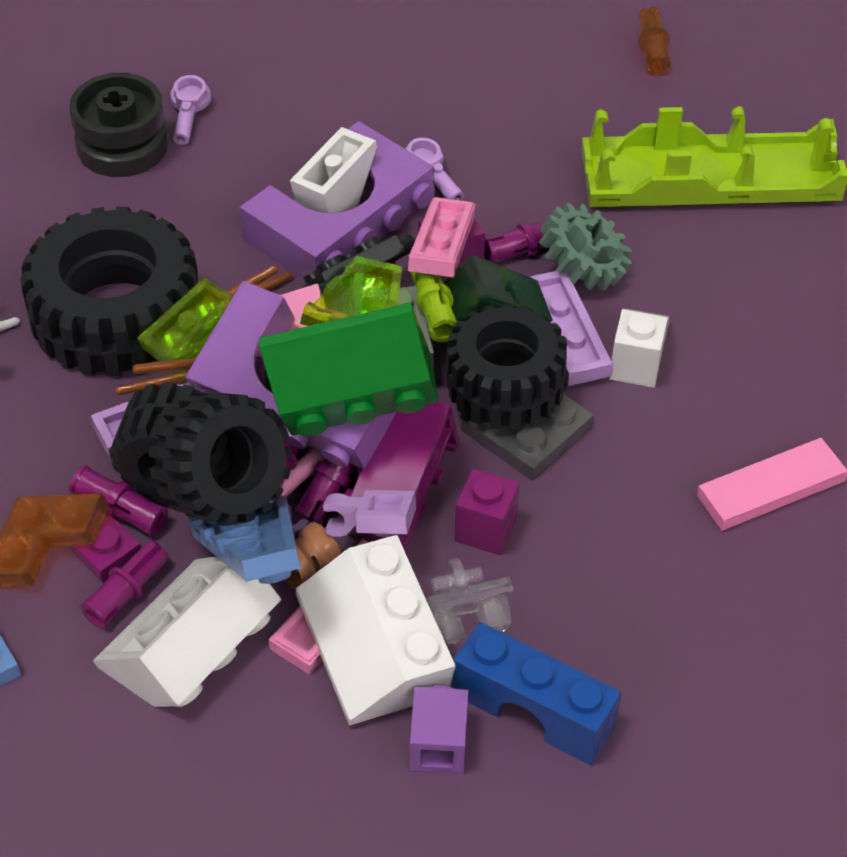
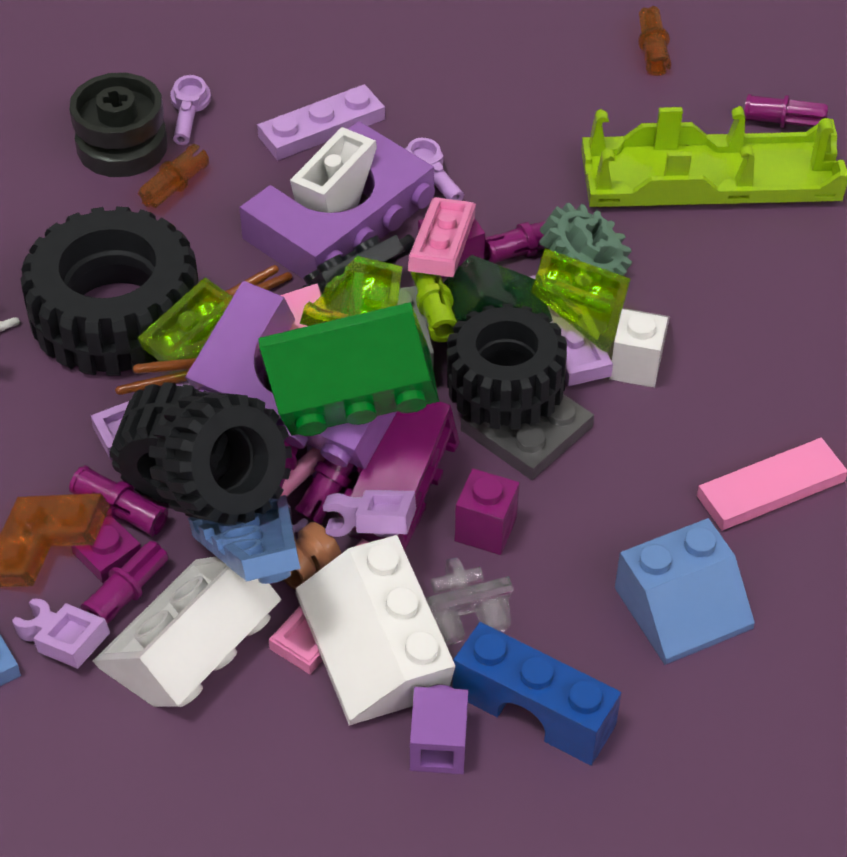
(65, 635): none -> lavender plate
(173, 176): none -> clear orange axle
(319, 121): none -> lavender plate
(582, 295): none -> clear neon green wing
(684, 590): none -> medium blue slope
(784, 111): none -> magenta axle

